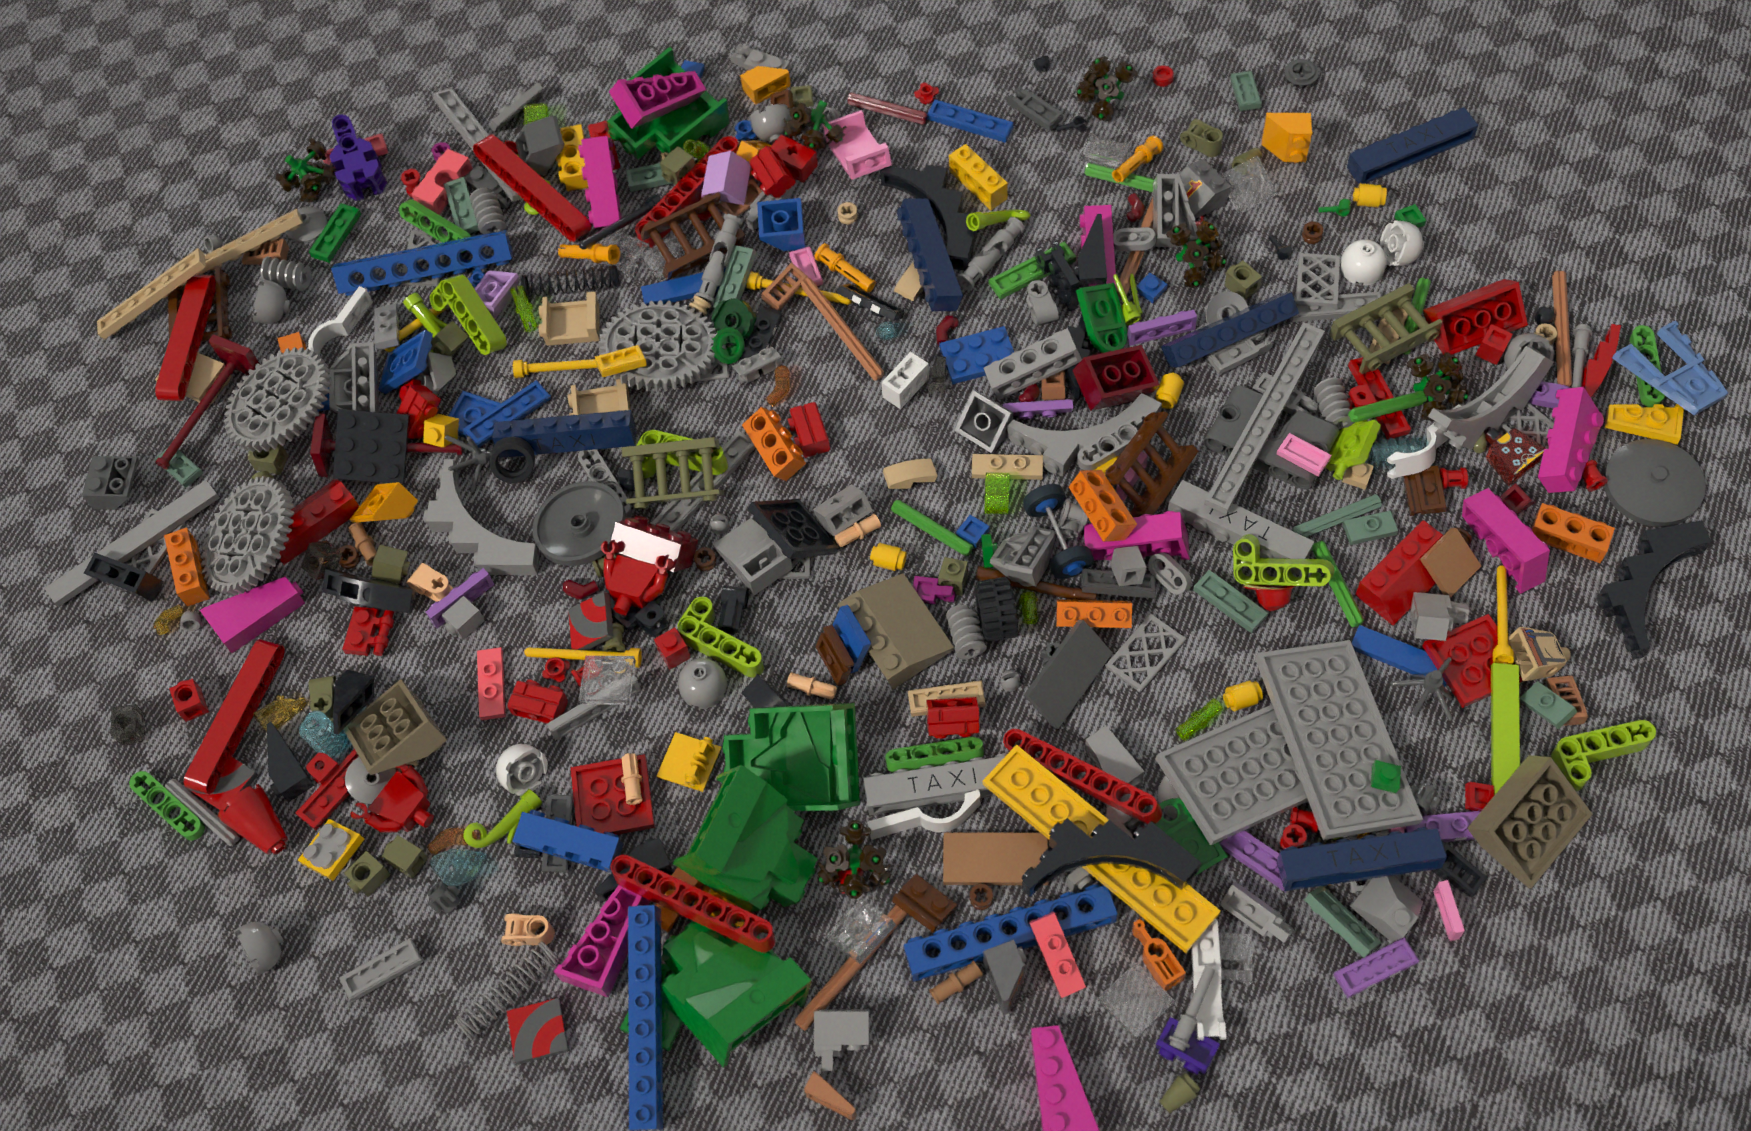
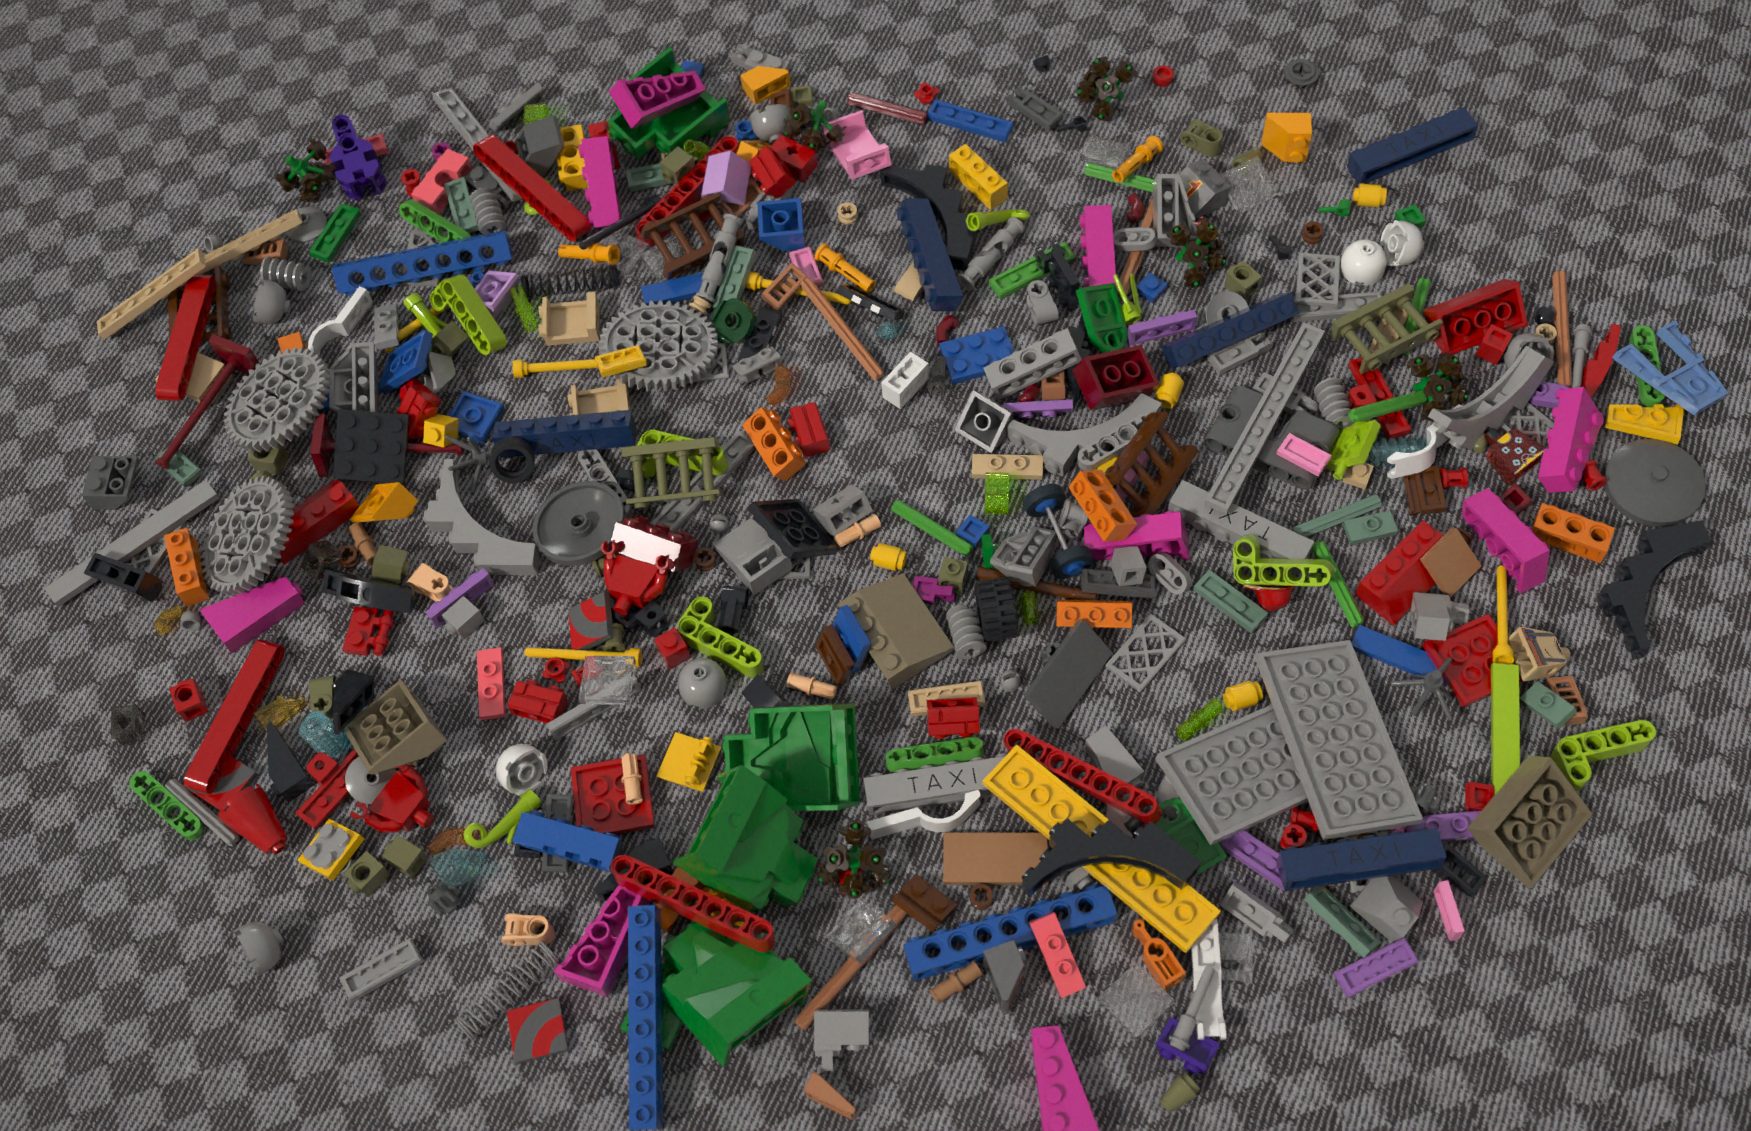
(512, 409): blue tile -> none
(579, 591): dark red arm -> none
(733, 352): green gear -> none
(905, 473): tan slope -> none
(1091, 260): black slope -> none
(1245, 90): sand green plate -> none
(1385, 776): green plate -> none

